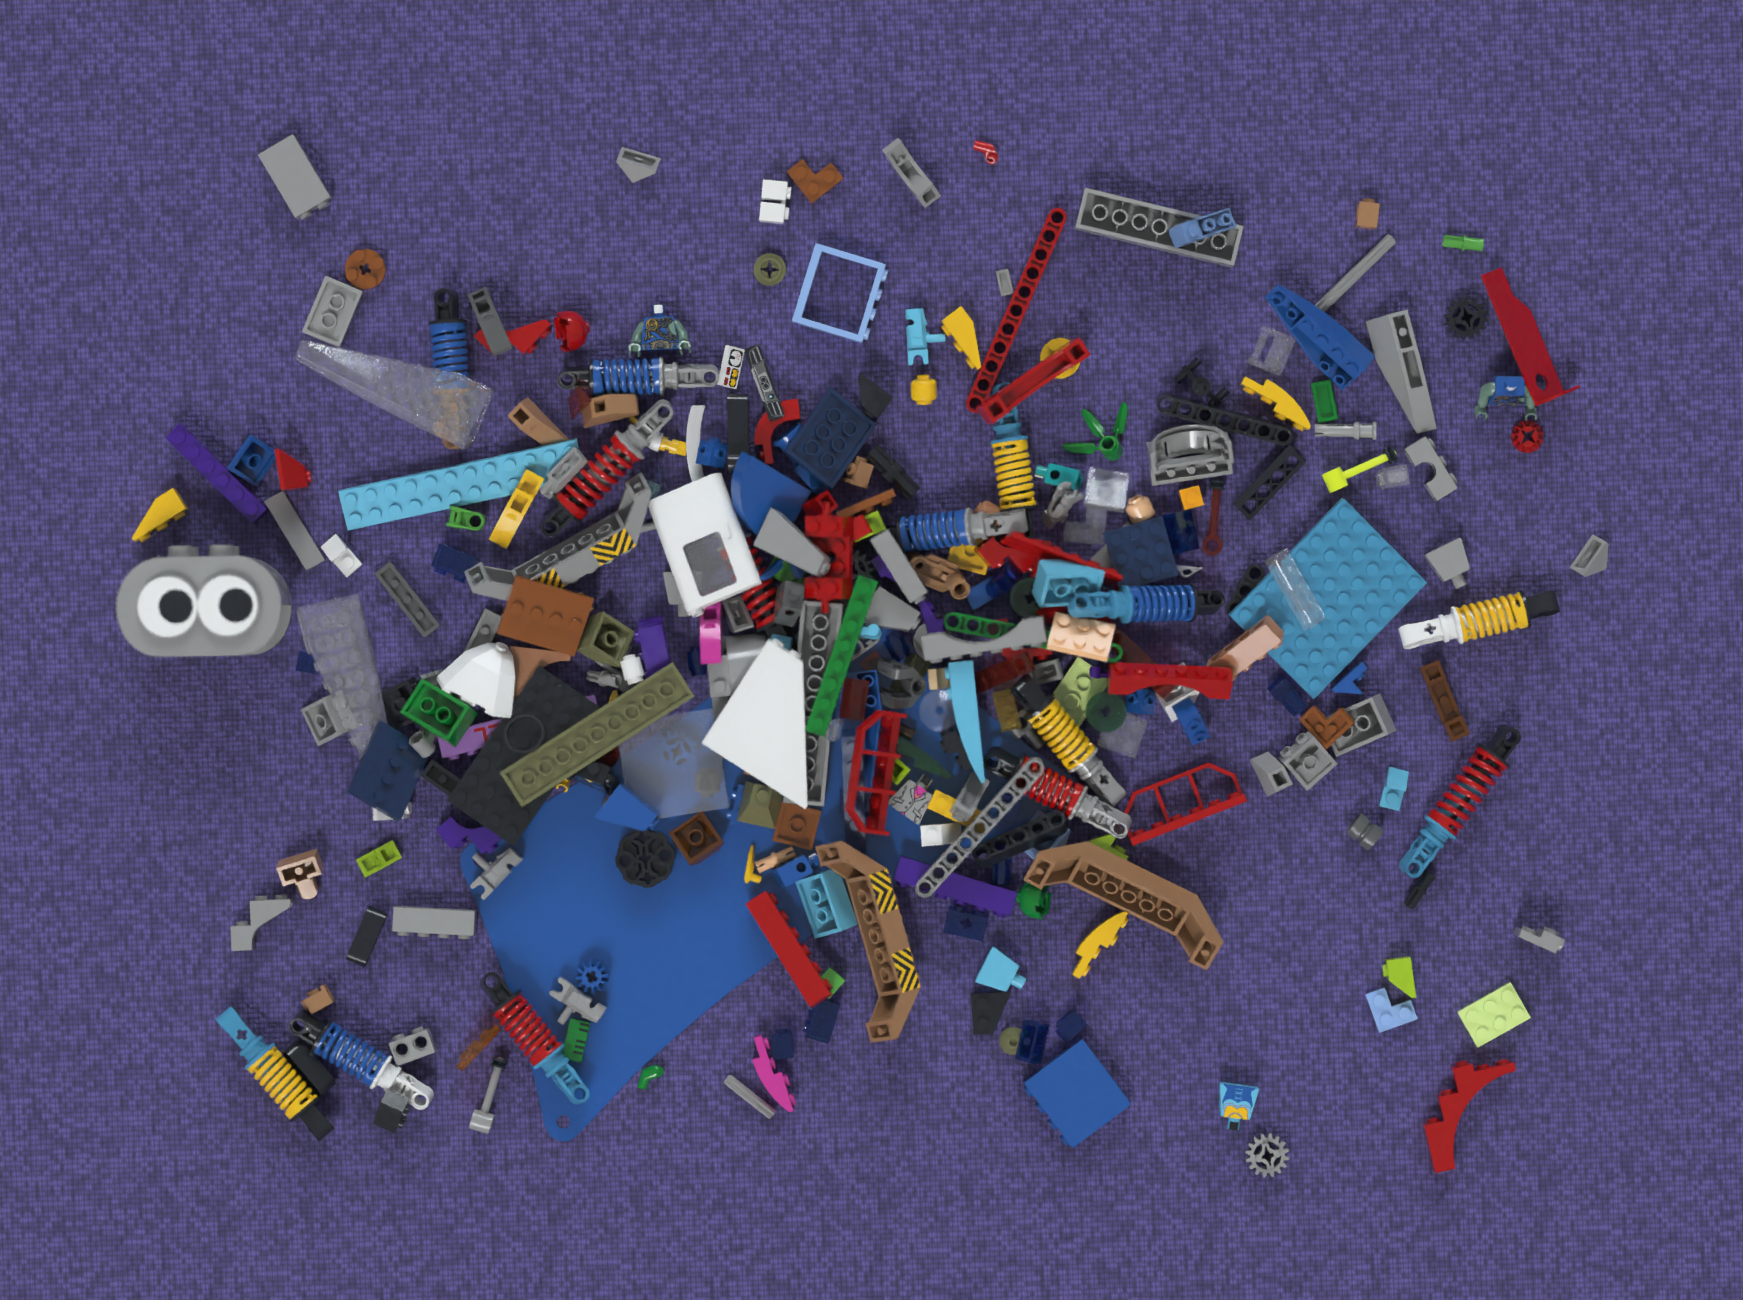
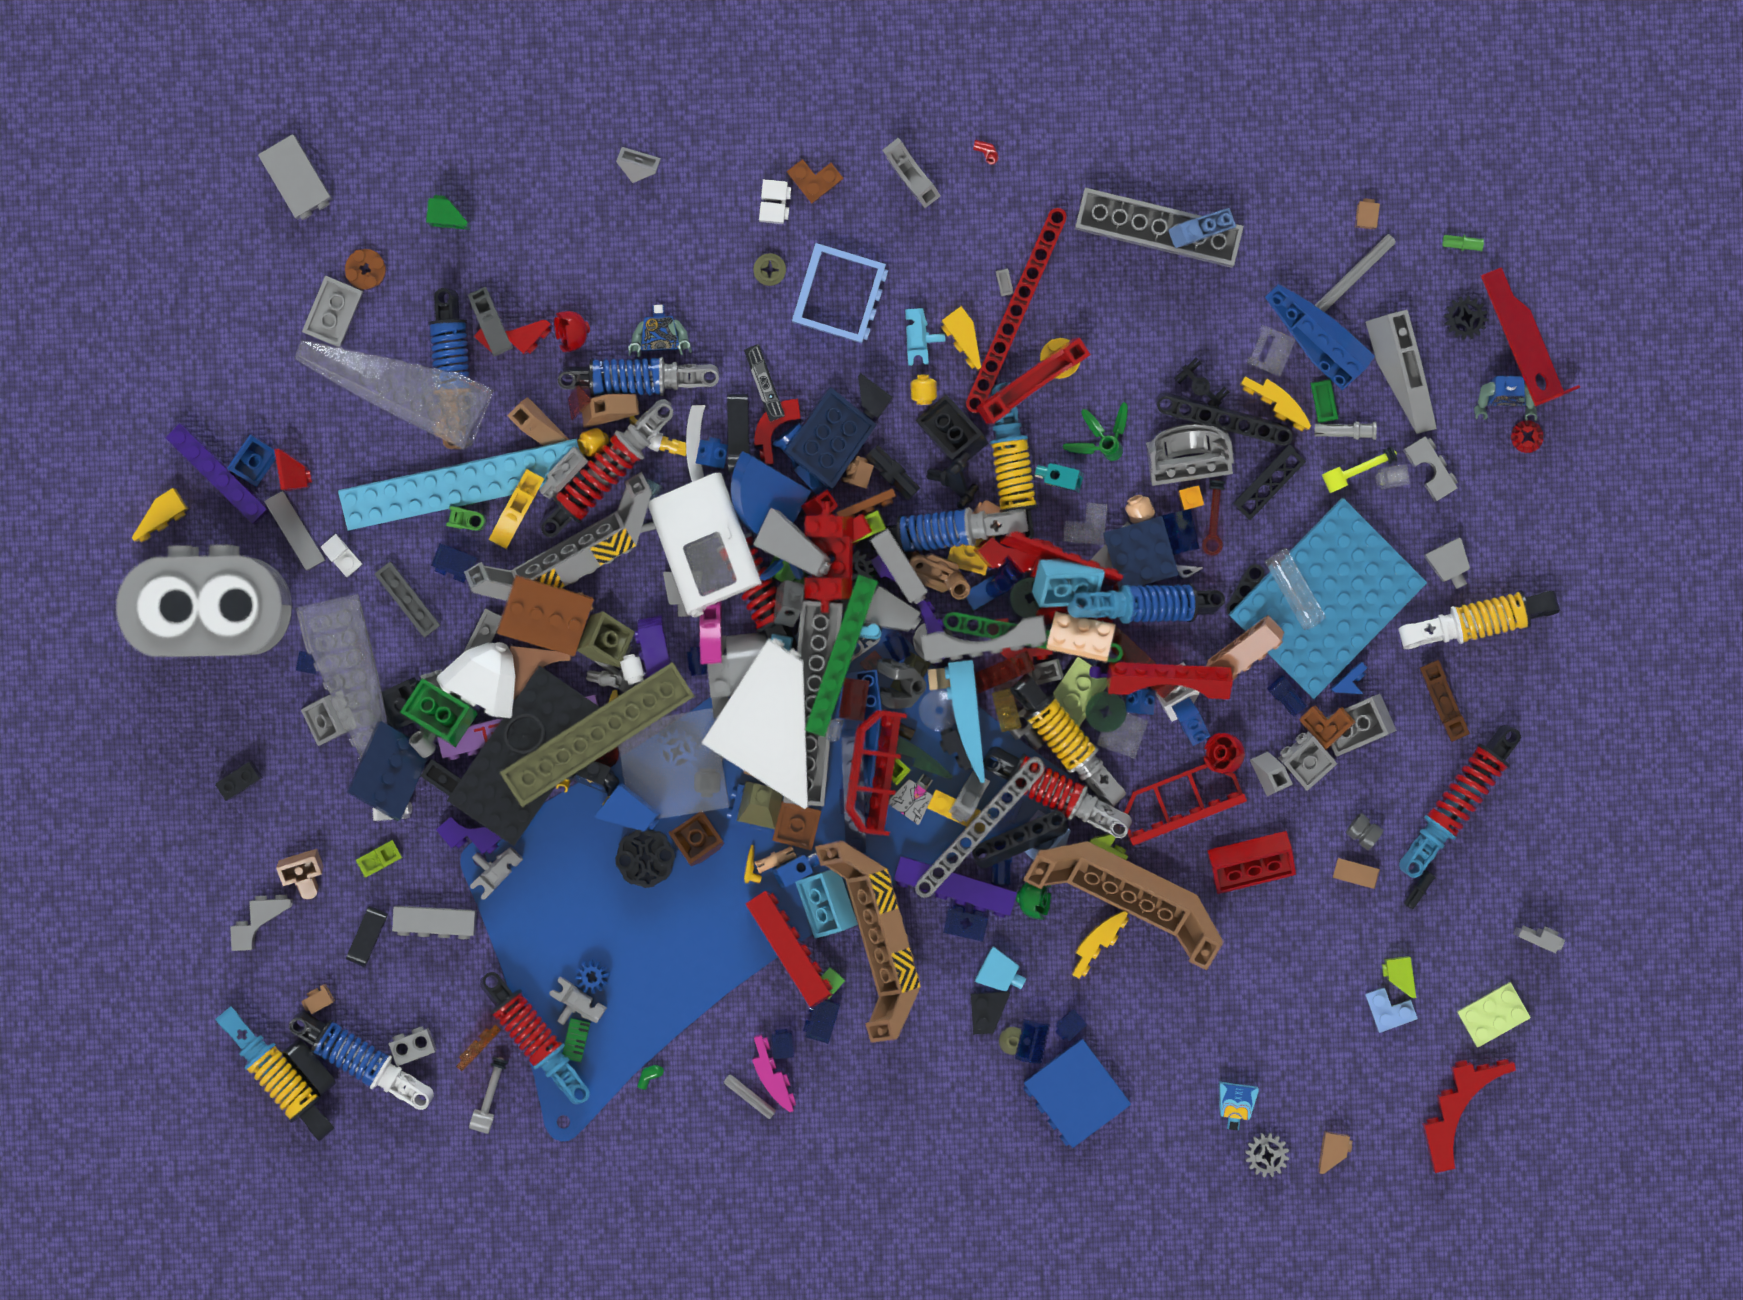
(238, 781): none -> black brick
(392, 1111): black brick -> none
(444, 214): none -> green slope
(592, 441): none -> yellow head
(730, 367): tile -> none
(737, 614): light grey slope -> none
(939, 833): white slope -> none
(951, 430): none -> black slope
(954, 478): none -> black axle
(1060, 505): light grey piece -> none
(1106, 490): clear plate -> none
(1224, 753): none -> red cylinder
(1251, 862): none -> red slope
(1333, 1150): none -> medium nougat slope
(1356, 873): none -> medium nougat slope
(1394, 788): medium azure slope -> none
(1592, 557): light grey slope -> none

